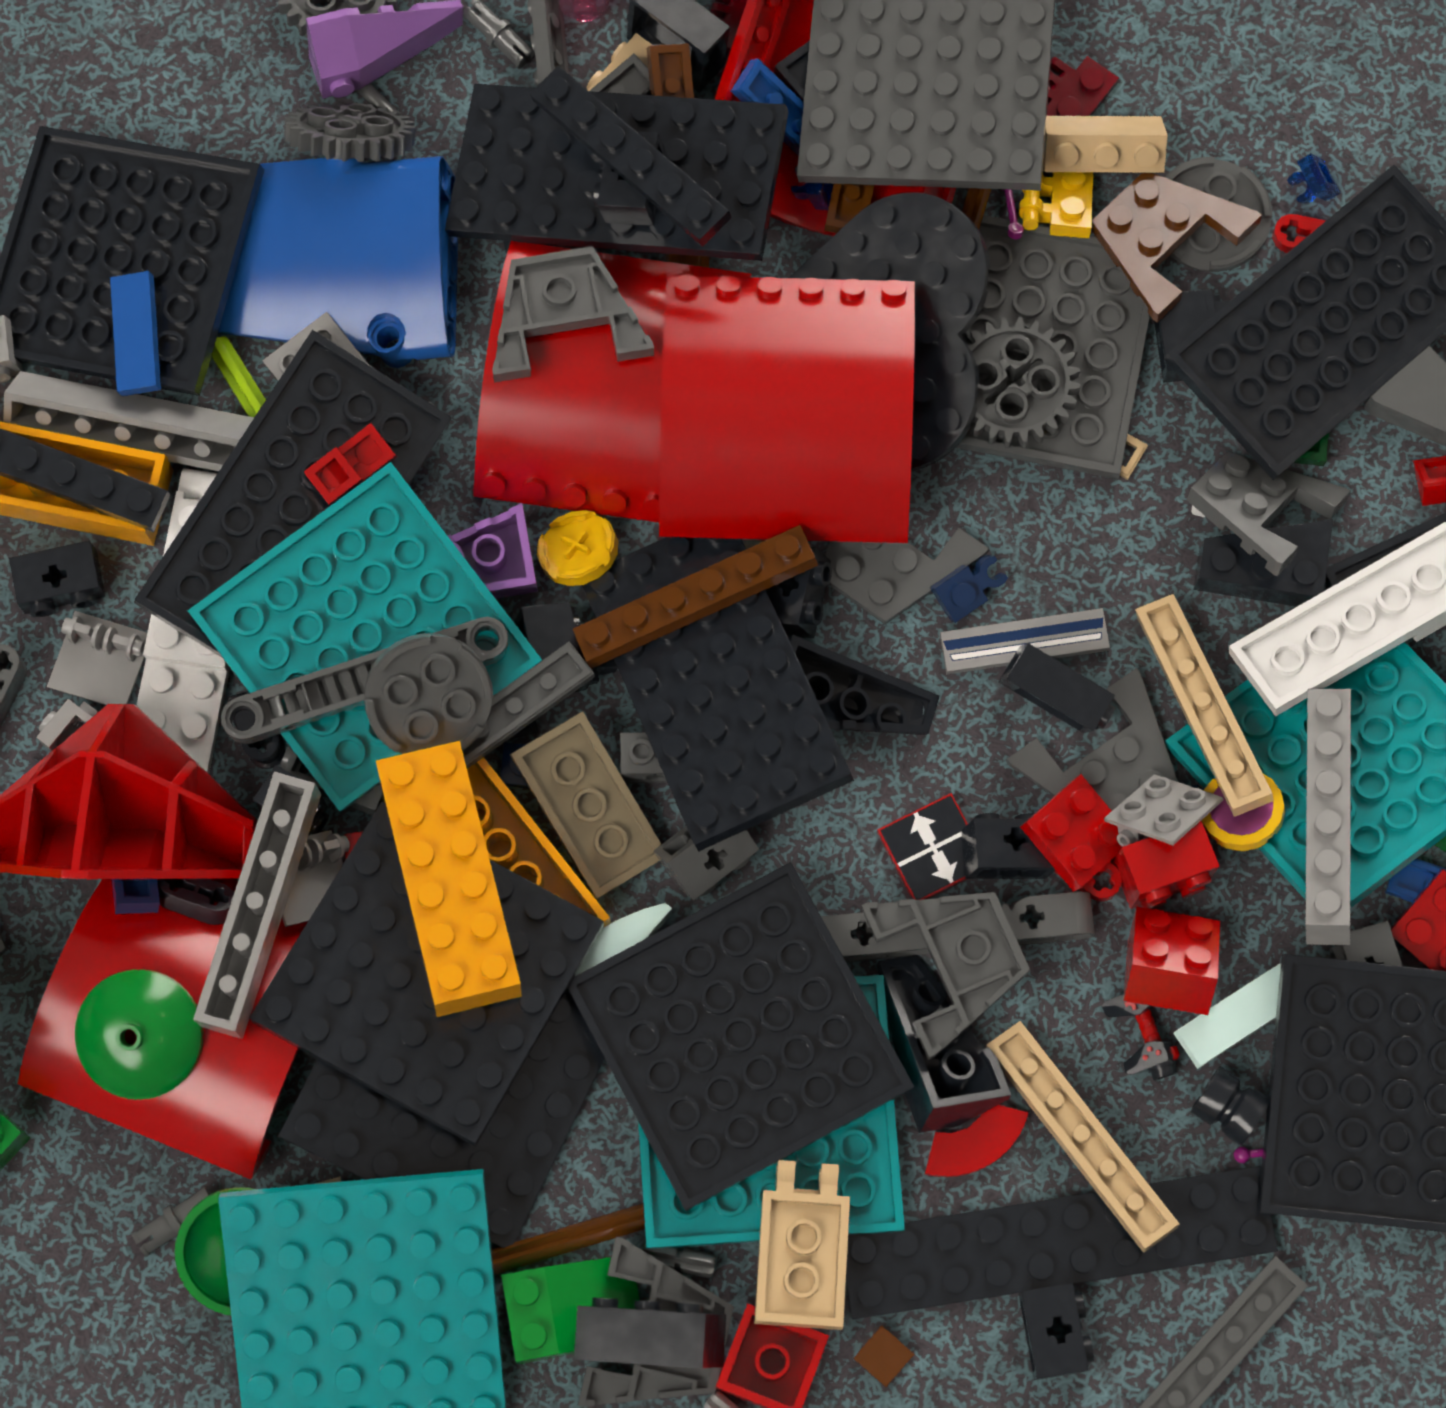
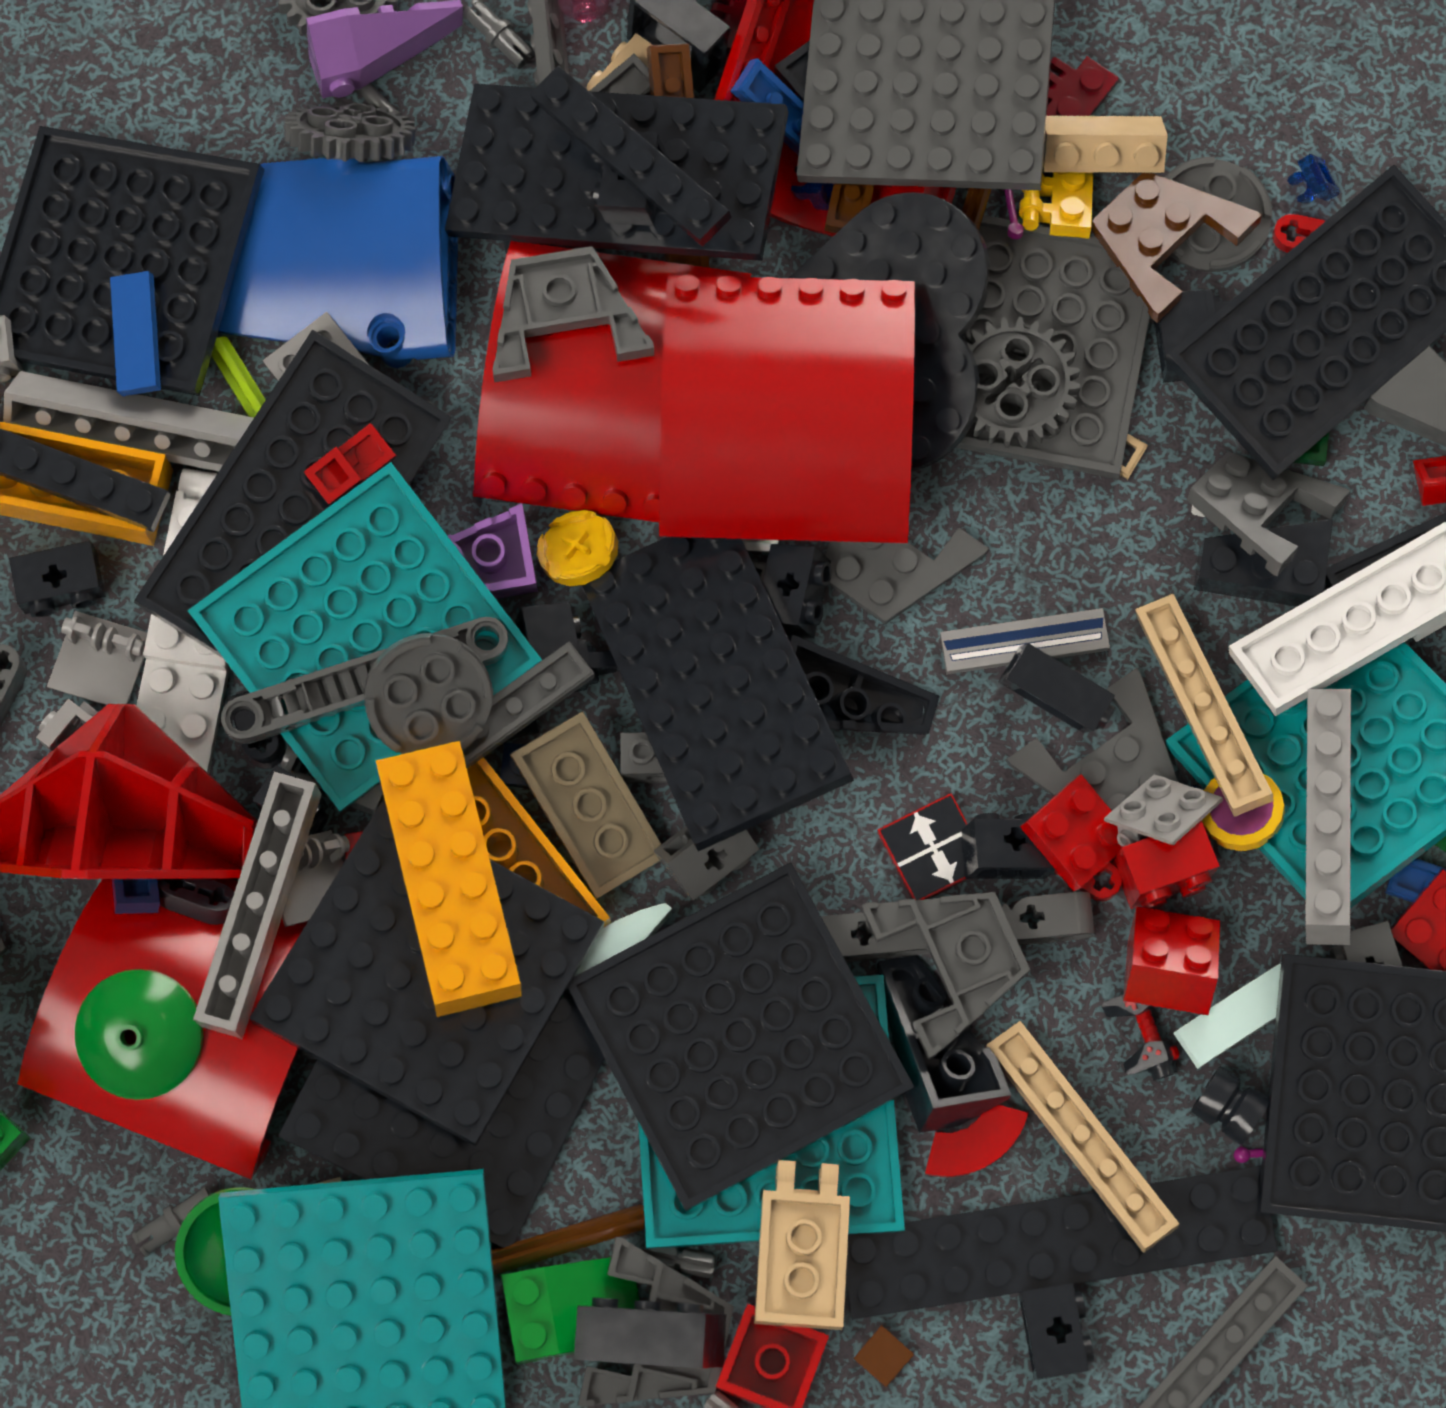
(695, 597): reddish brown plate -> none
(963, 590): dark blue plate -> none

